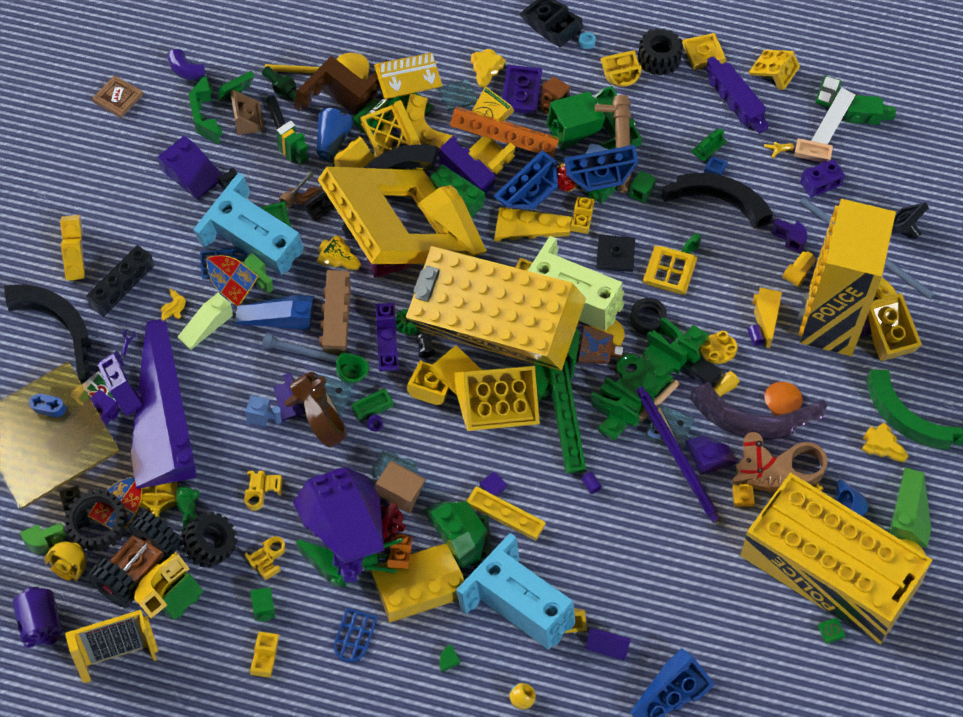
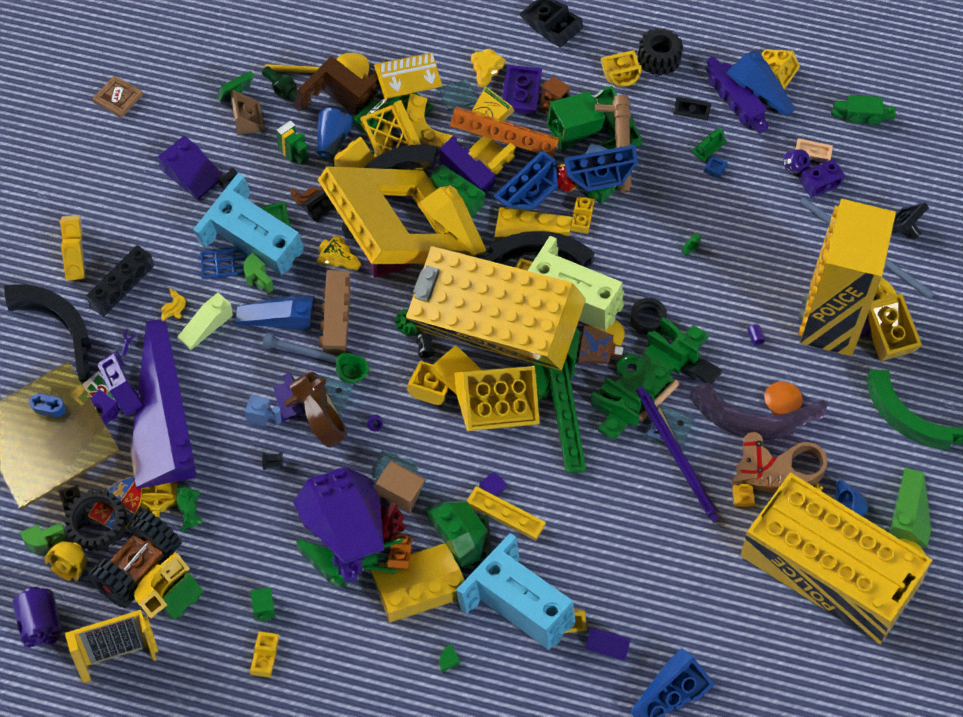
(183, 68): dark purple cylinder -> none
(199, 549): black tyre -> none
(205, 128): green slope -> none
(231, 277): shield -> none
(258, 484): yellow piece -> none
(265, 561): yellow piece -> none
(272, 460): none -> black bush
(275, 111): black axle -> none
(289, 197): hinge -> none
(356, 644): blue window -> none
(372, 405): green tile -> none
(386, 337): dark purple slope -> none
(522, 696): yellow piece -> none
(532, 243): none -> black arch
(586, 40): medium azure tile -> none
(591, 483): dark purple hinge -> none
(615, 253): black plate -> none
(642, 187): green brick -> none
(653, 266): yellow piece -> none
(692, 108): none -> black slope
(701, 48): yellow tile -> none
(710, 454): dark purple slope -> none
(719, 348): yellow dish -> none
(722, 188): black arch -> none
(726, 383): yellow cone -> none
(758, 76): none -> blue wedge
(766, 311): yellow slope -> none
(779, 148): yellow bar -> none
(794, 235): dark purple brick -> none
(796, 161): none -> dark purple head
(798, 271): yellow piece -> none
(828, 91): slope -> none
(831, 631): green tile -> none
(833, 116): white sticker -> none
(883, 443): yellow rock -> none

